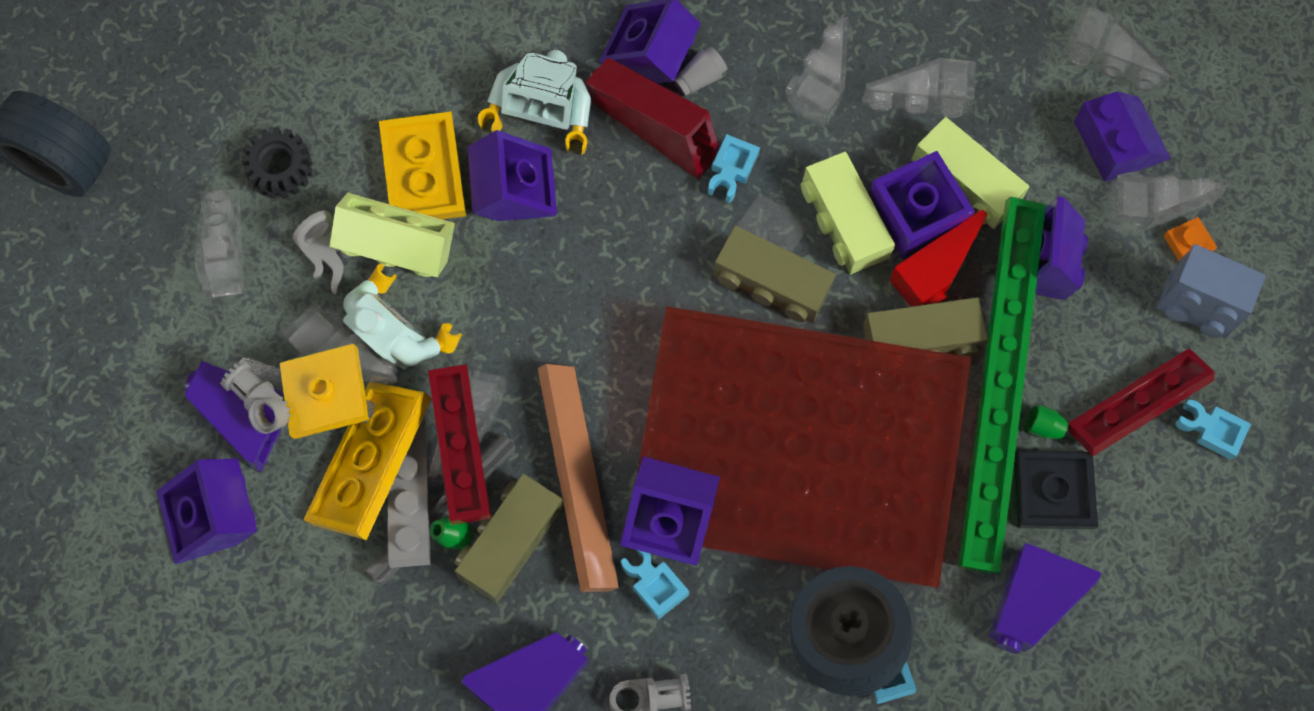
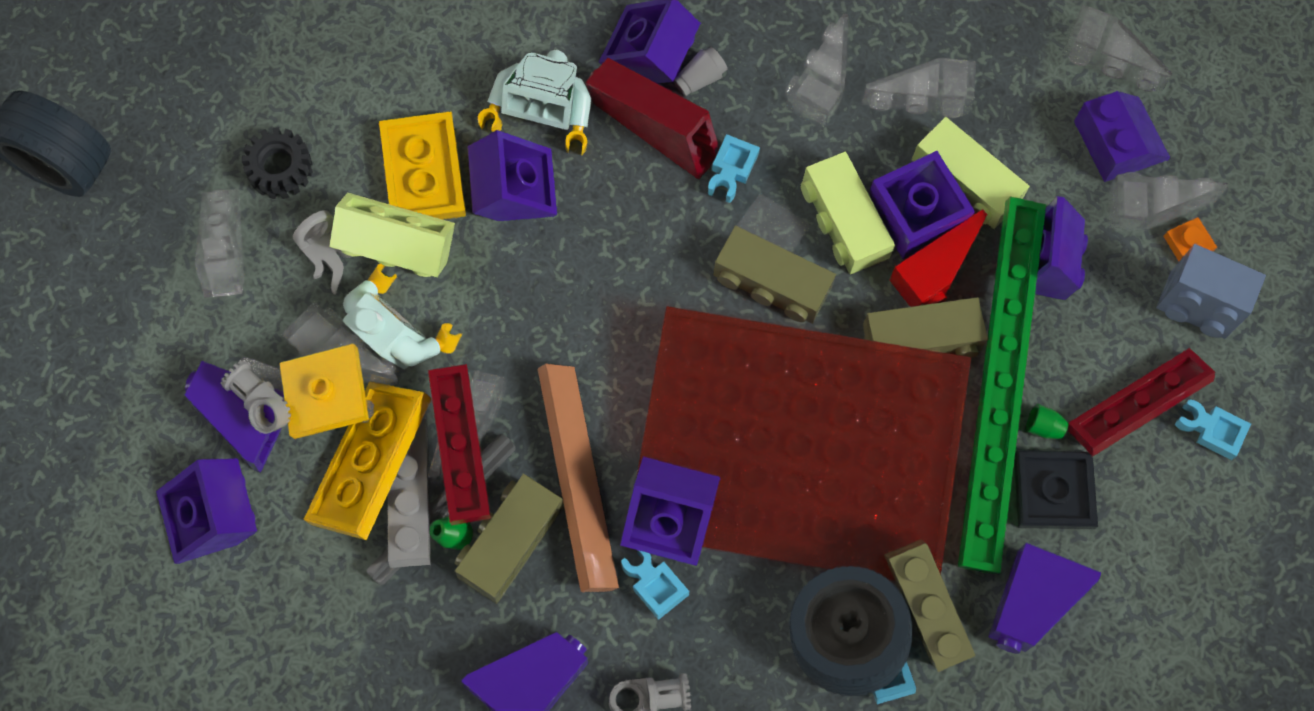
(929, 605): none -> olive brick

